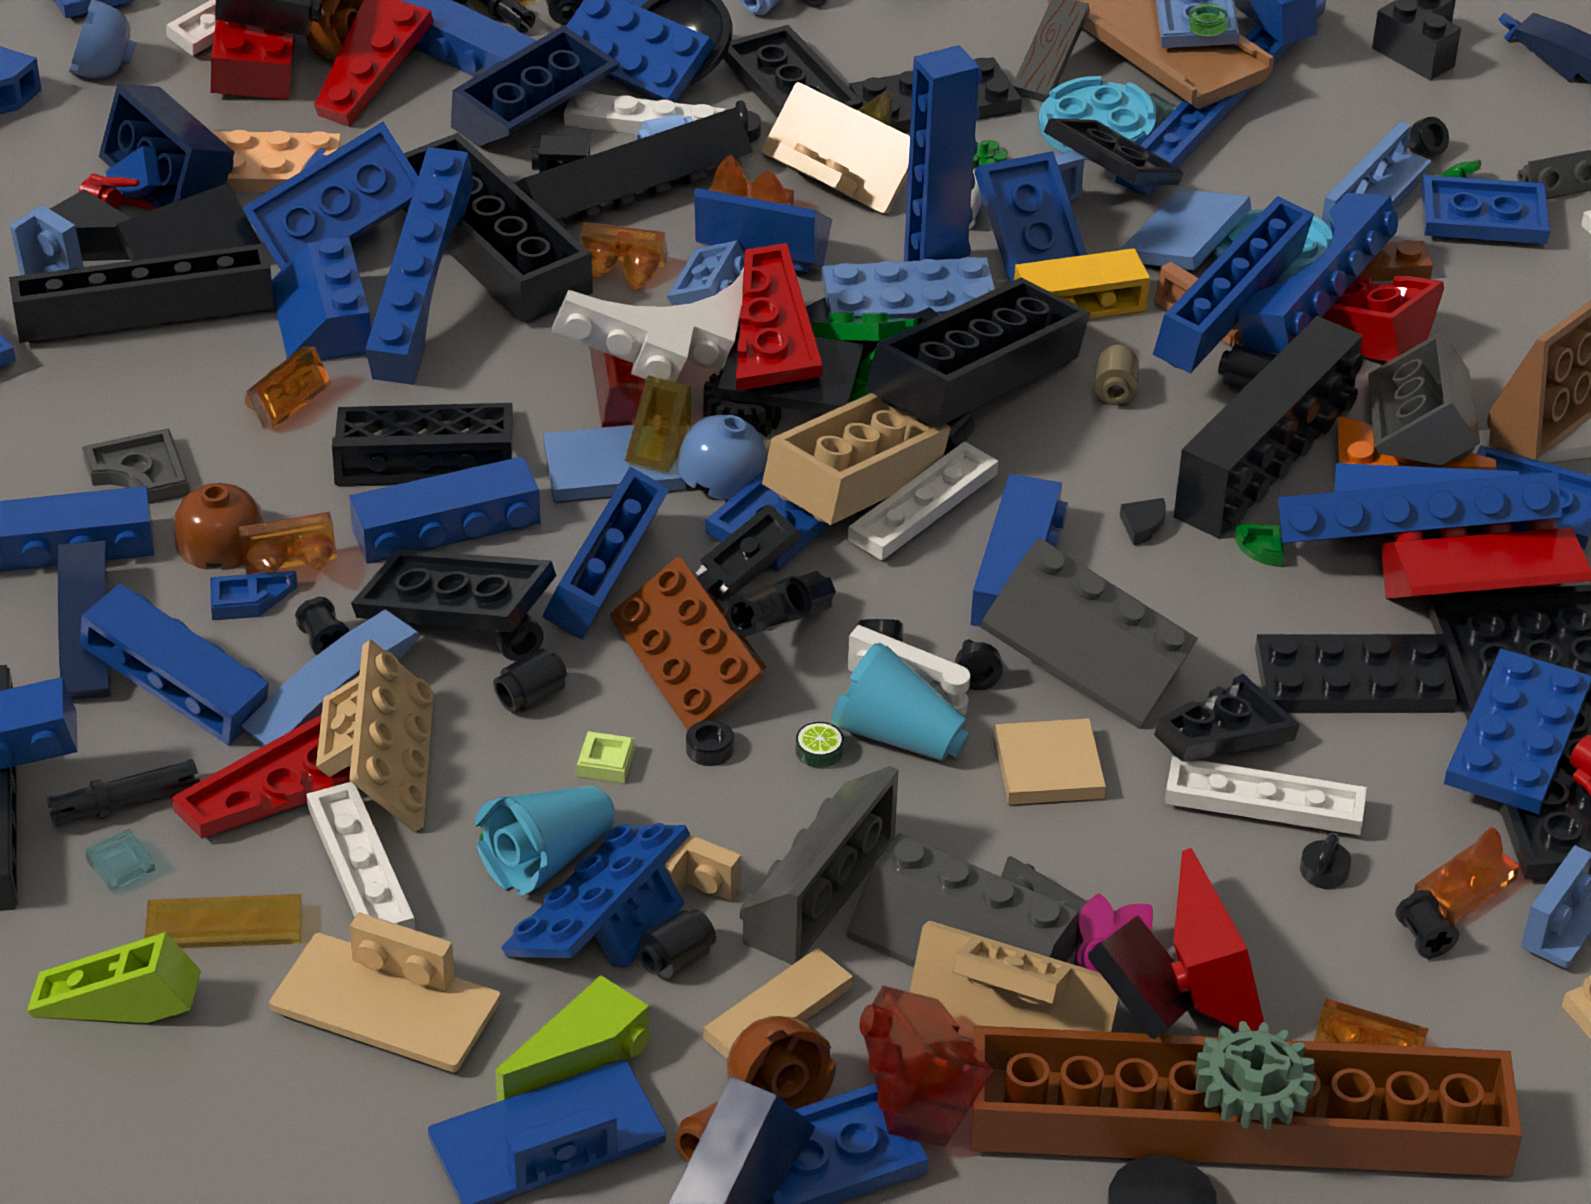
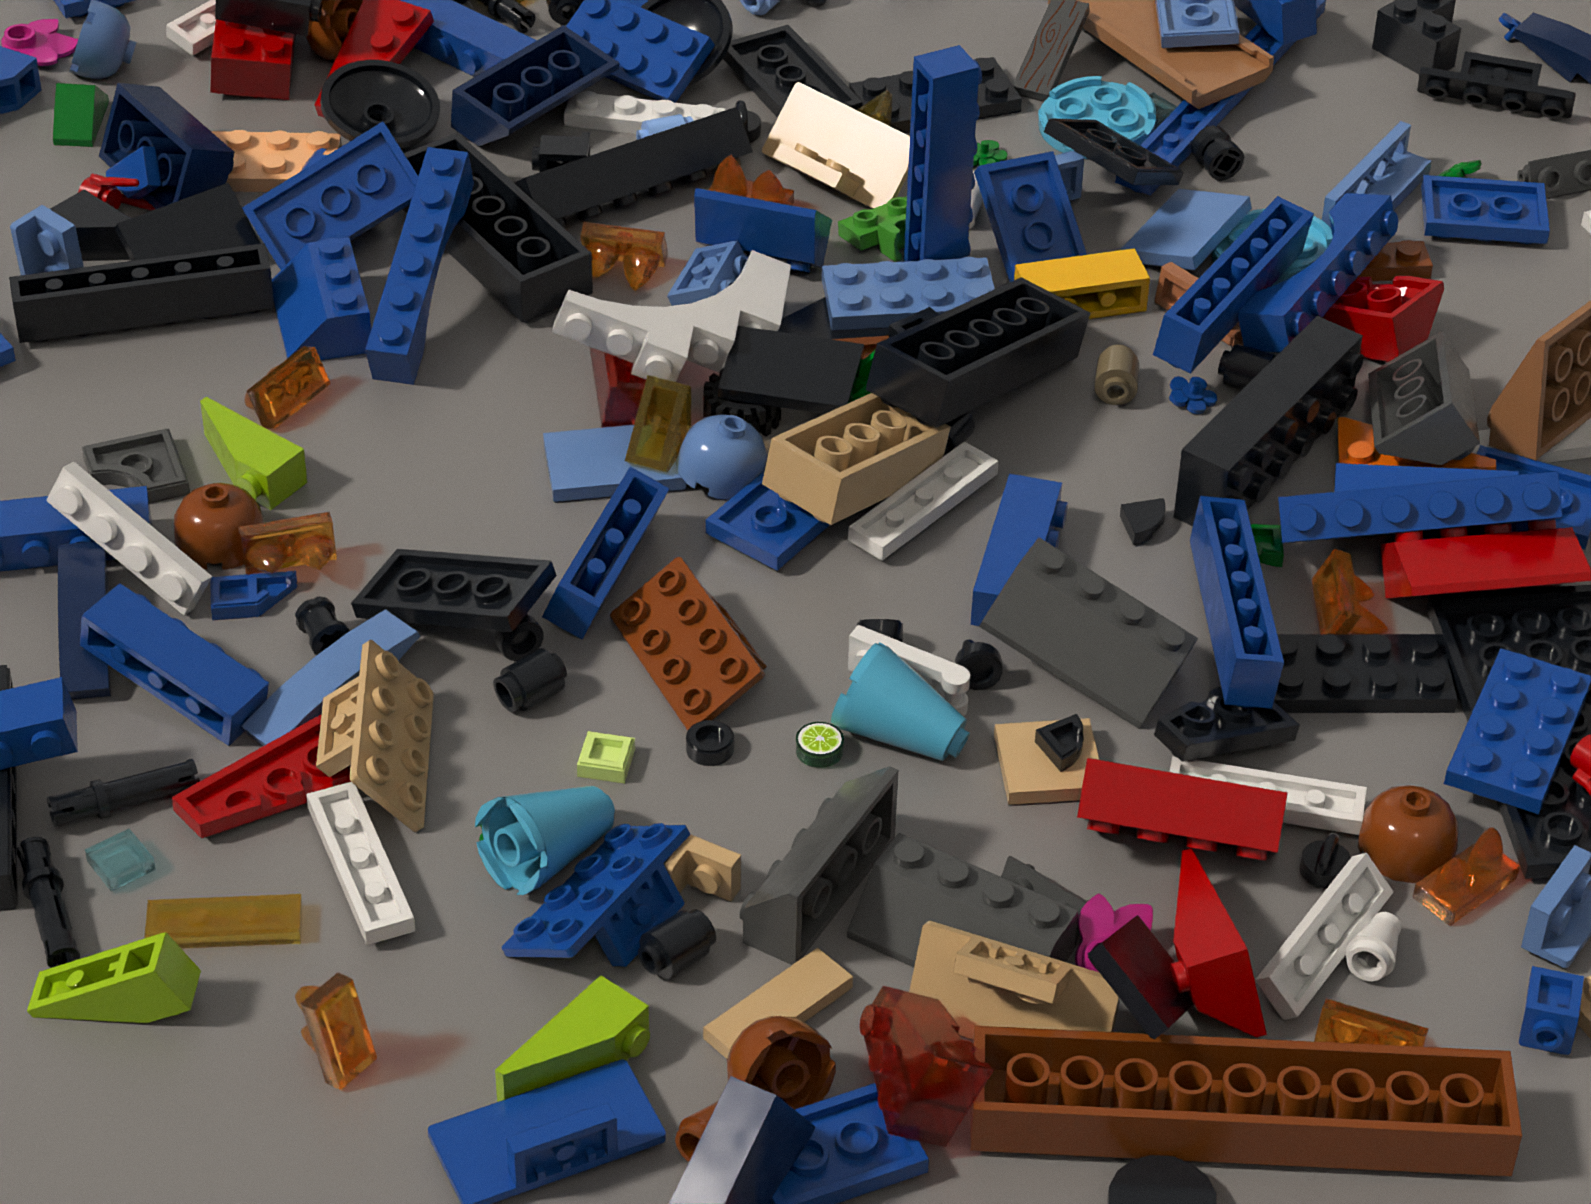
(39, 40): none -> dark pink plate
(44, 887): none -> black pin
(78, 114): none -> green slope
(128, 538): none -> white plate
(253, 455): none -> lime slope
(336, 1029): none -> clear orange tile
(378, 92): none -> black dish
(389, 992): tan bracket -> none
(408, 456): black fence -> none
(445, 509): blue brick -> none
(746, 553): black hinge -> none
(774, 323): red wing -> none
(780, 603): black piece -> none
(871, 327): green plate -> none
(877, 226): none -> bright green plate
(1062, 741): none -> black tile
(1183, 806): none -> red brick
(1192, 394): none -> blue plant
(1207, 20): clear green tile -> none
(1217, 152): none -> black wheel
(1236, 603): none -> blue brick
(1255, 1075): sand green gear -> none
(1322, 936): none -> white plate
(1338, 598): none -> clear orange tile
(1374, 948): none -> white cone
(1408, 833): none -> dark orange cylinder
(1423, 918): black bush -> none
(1429, 137): black tile -> none
(1498, 83): none -> black bracket
(1551, 1010): none -> blue bracket

